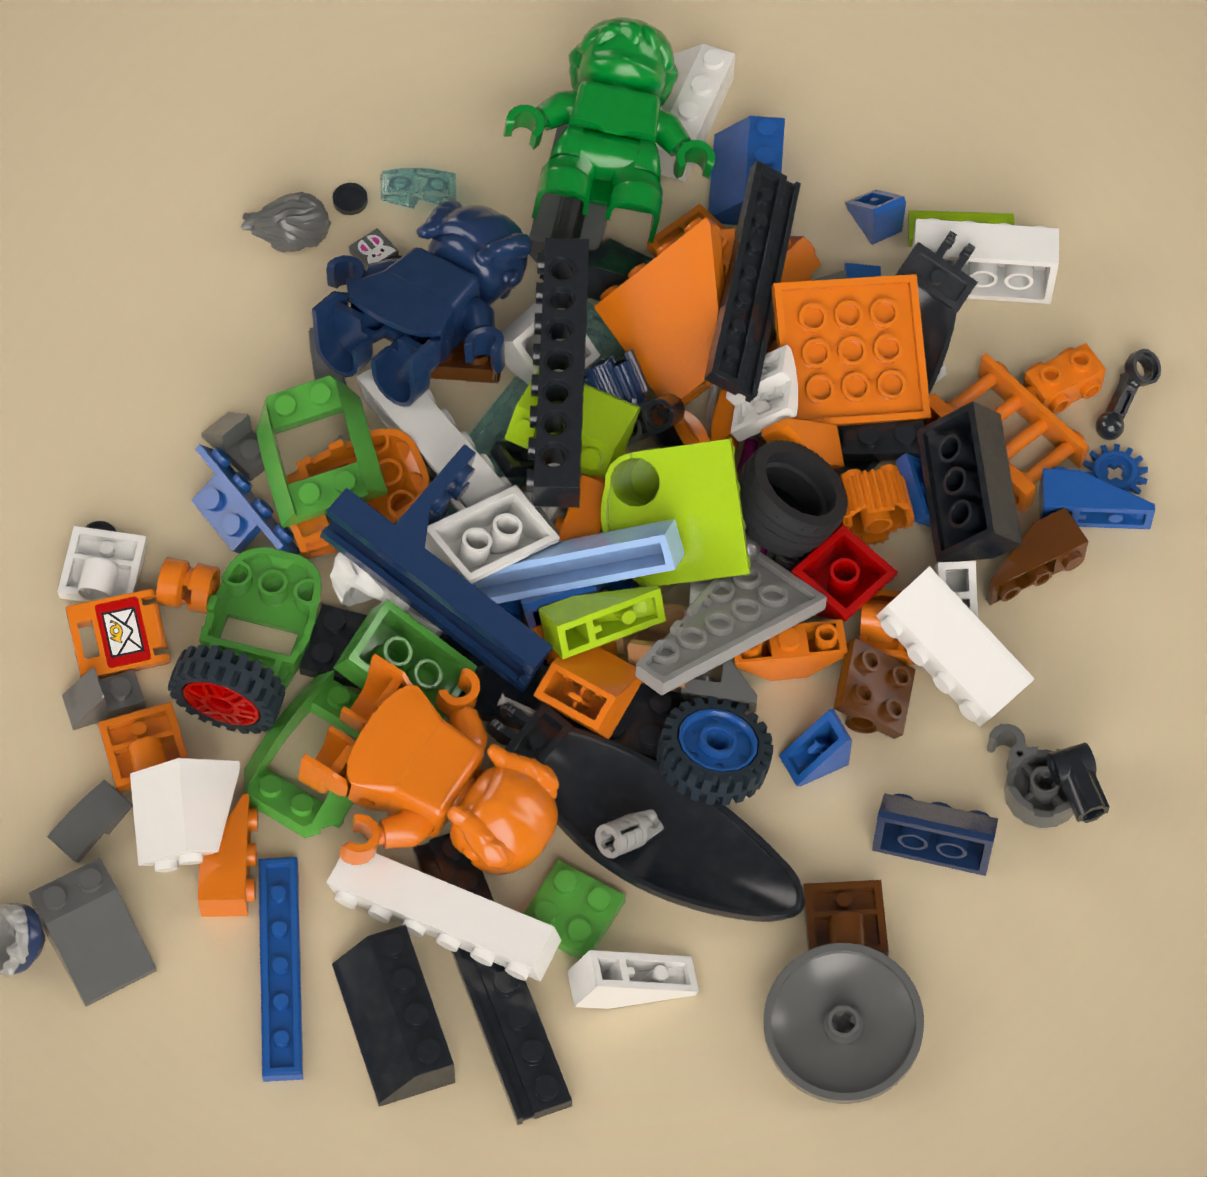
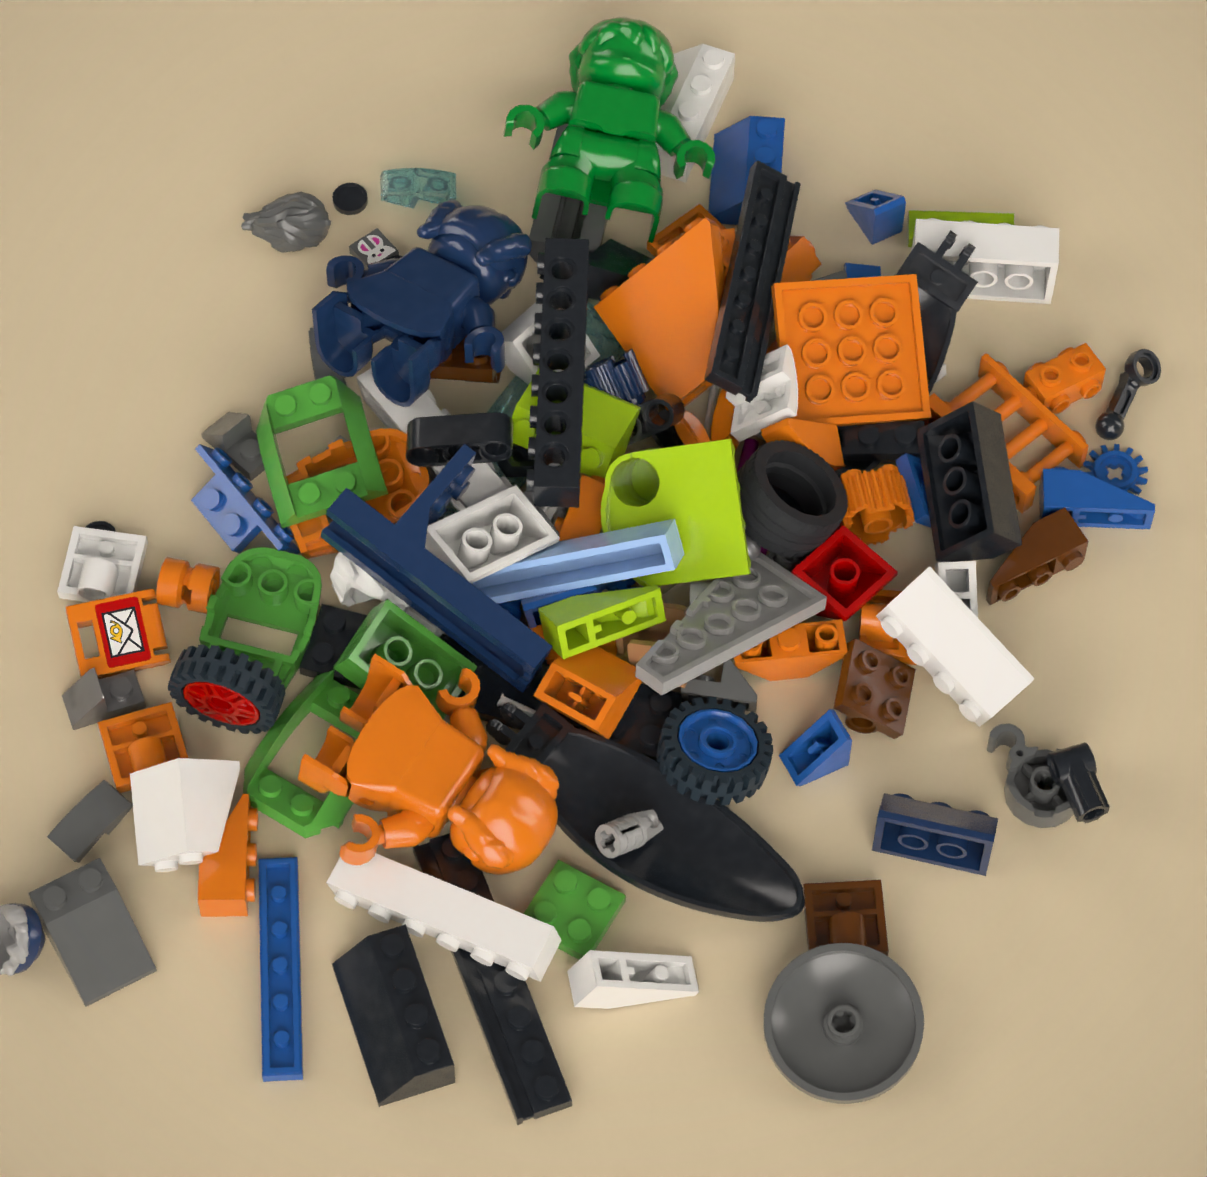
(438, 438): none -> black beam

